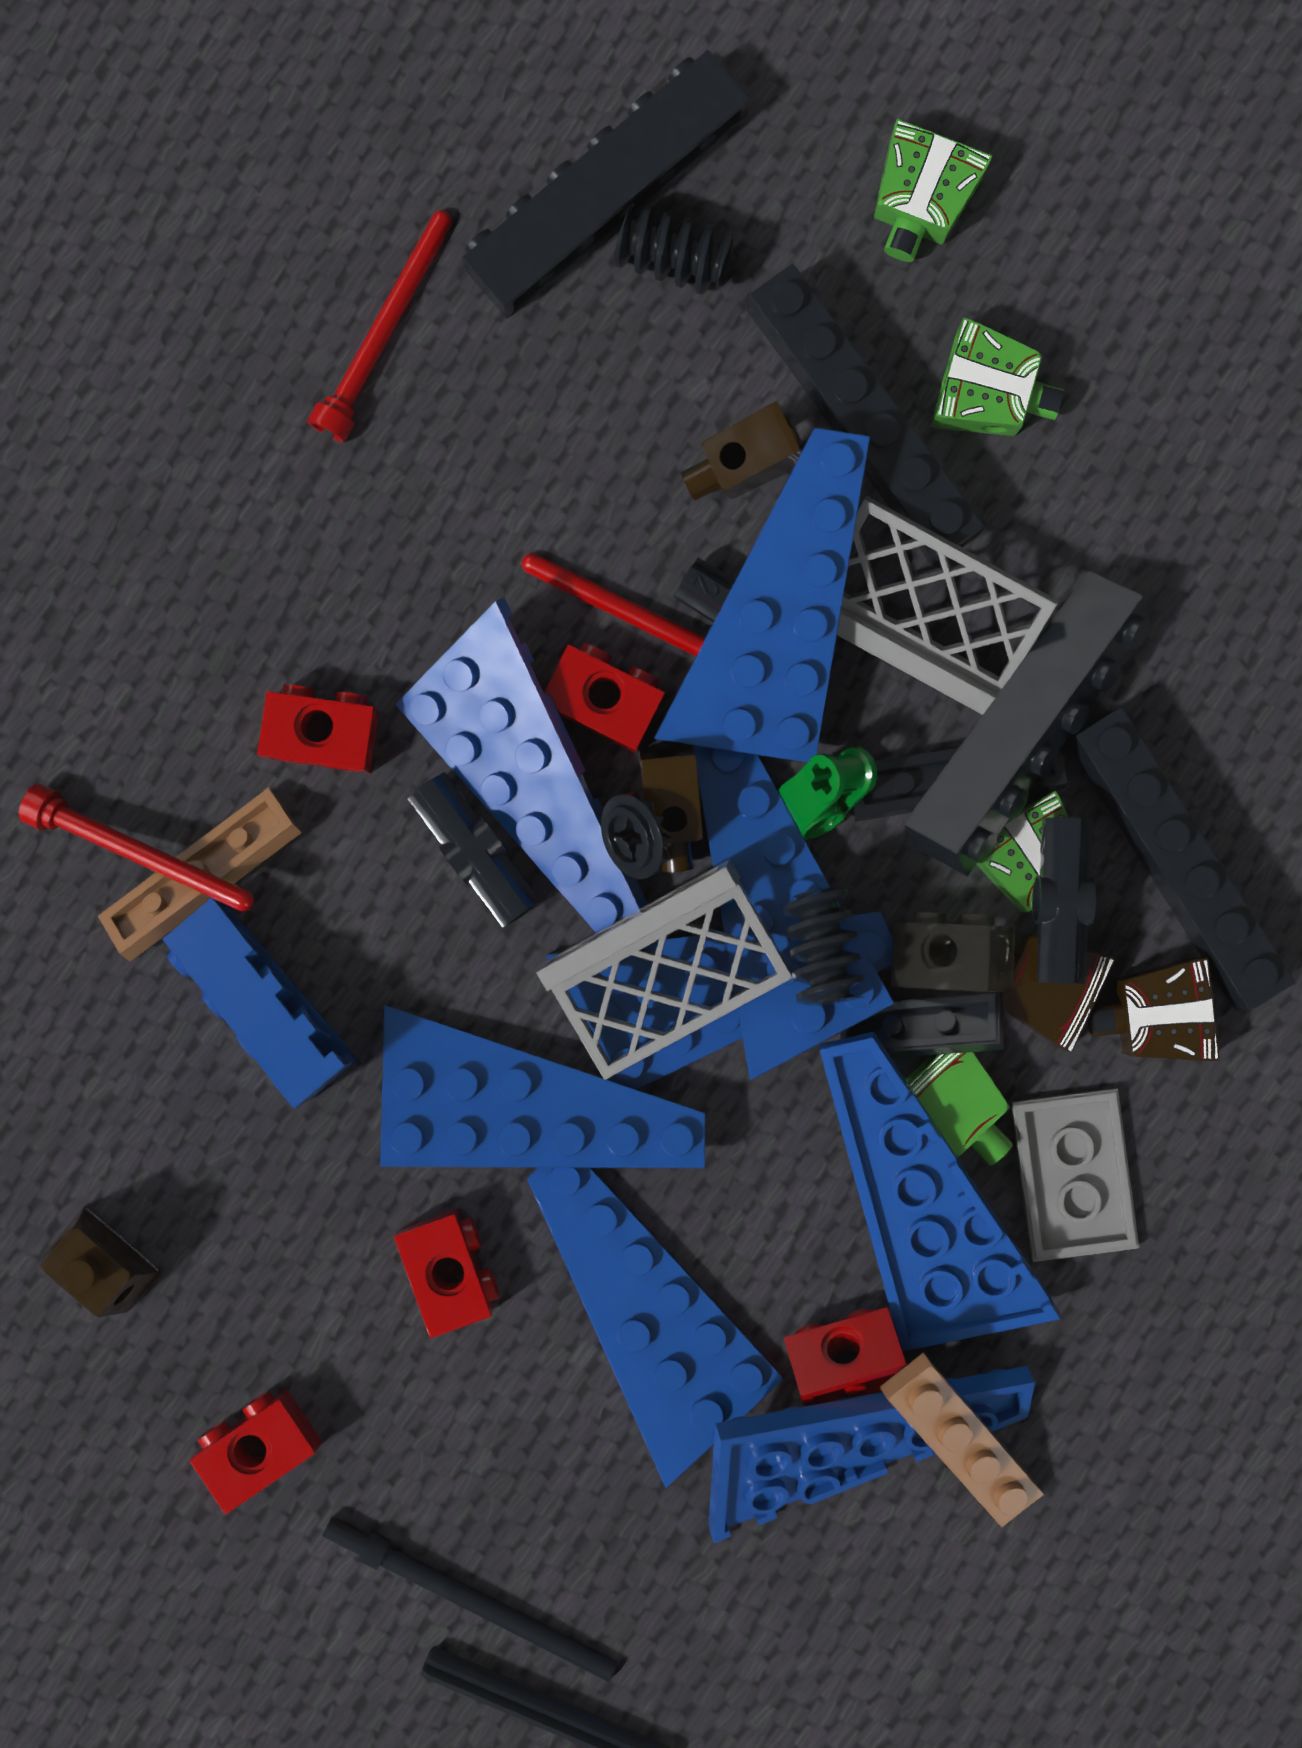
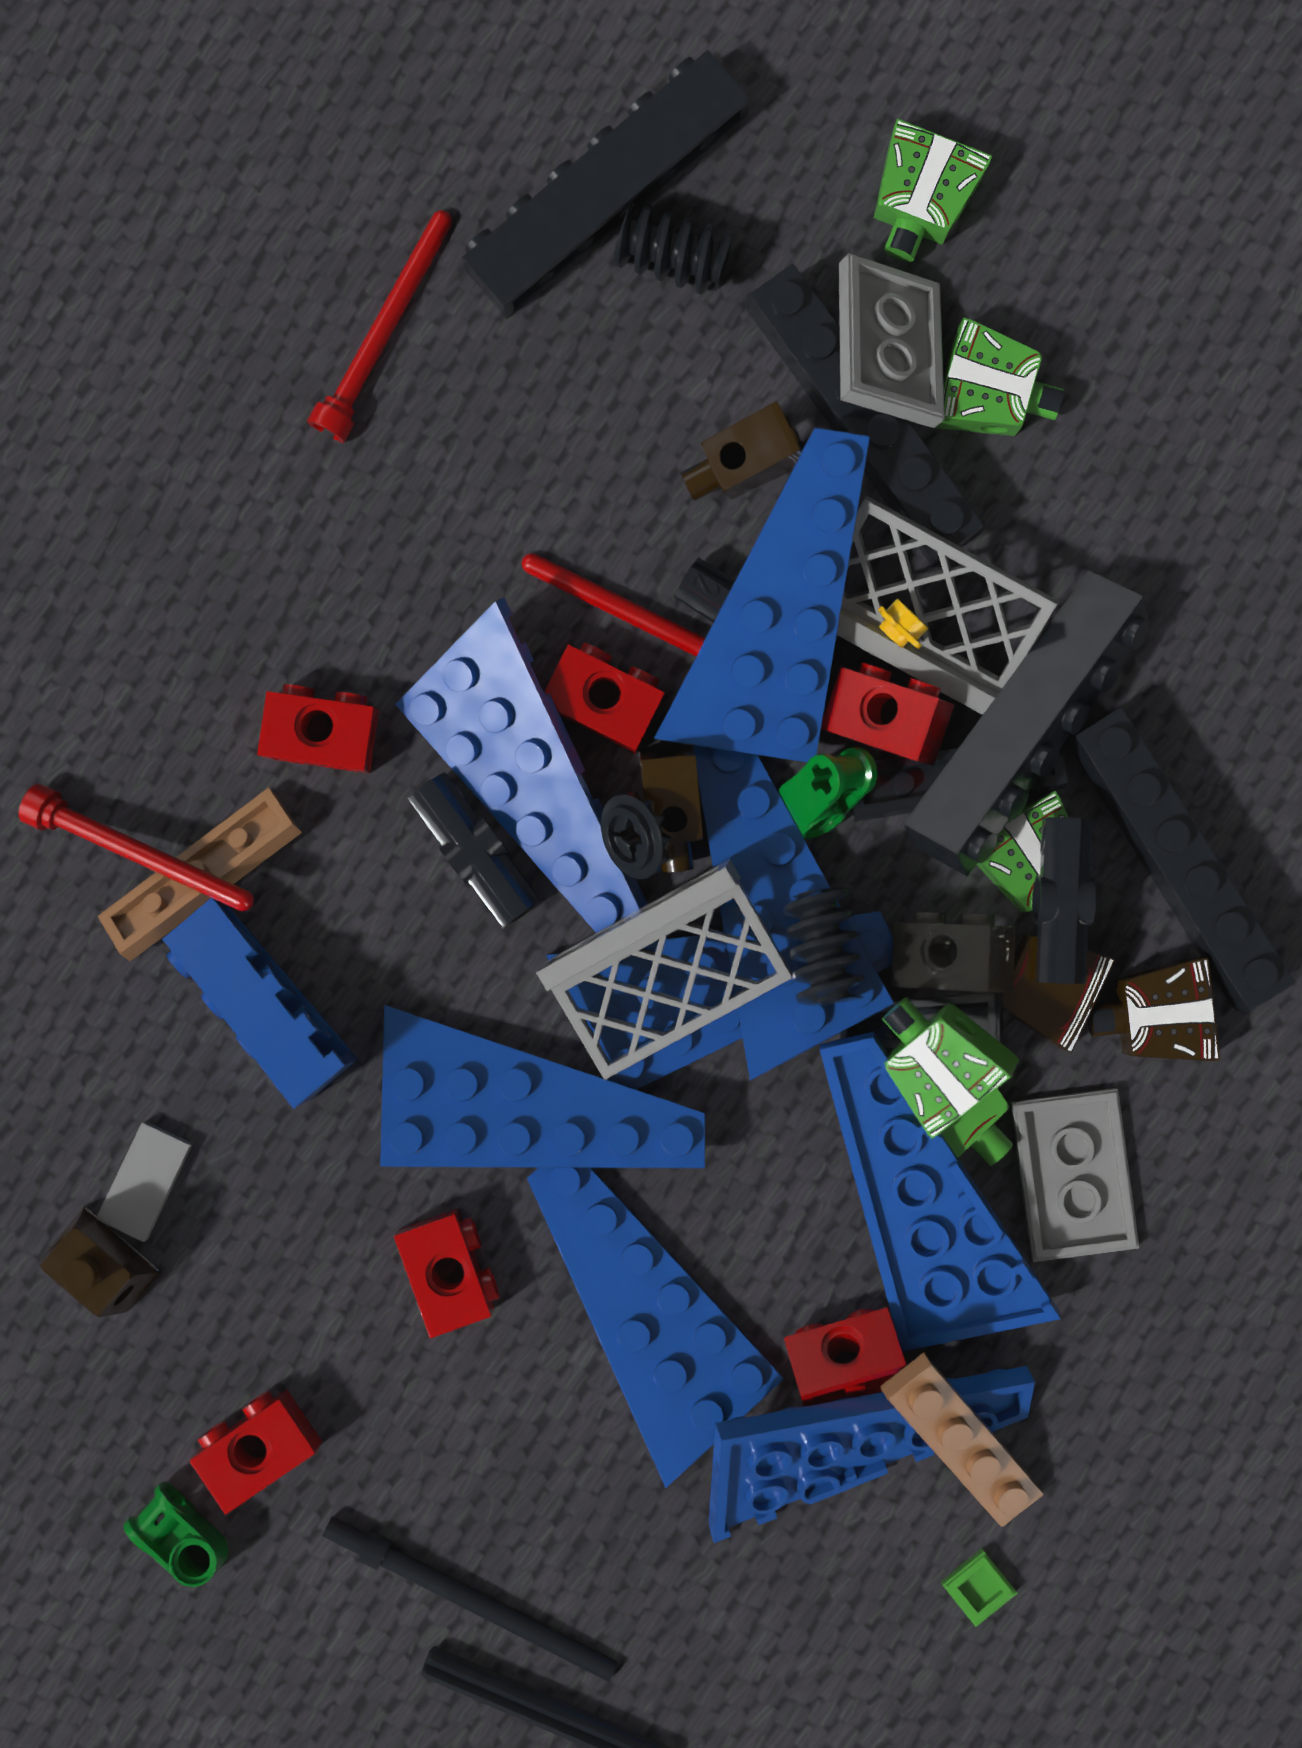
(144, 1181): none -> light grey tile
(174, 1534): none -> green piece
(857, 707): none -> red brick
(890, 341): none -> light grey tile
(902, 624): none -> yellow plate
(944, 1063): none -> bright green torso
(979, 1587): none -> bright green tile

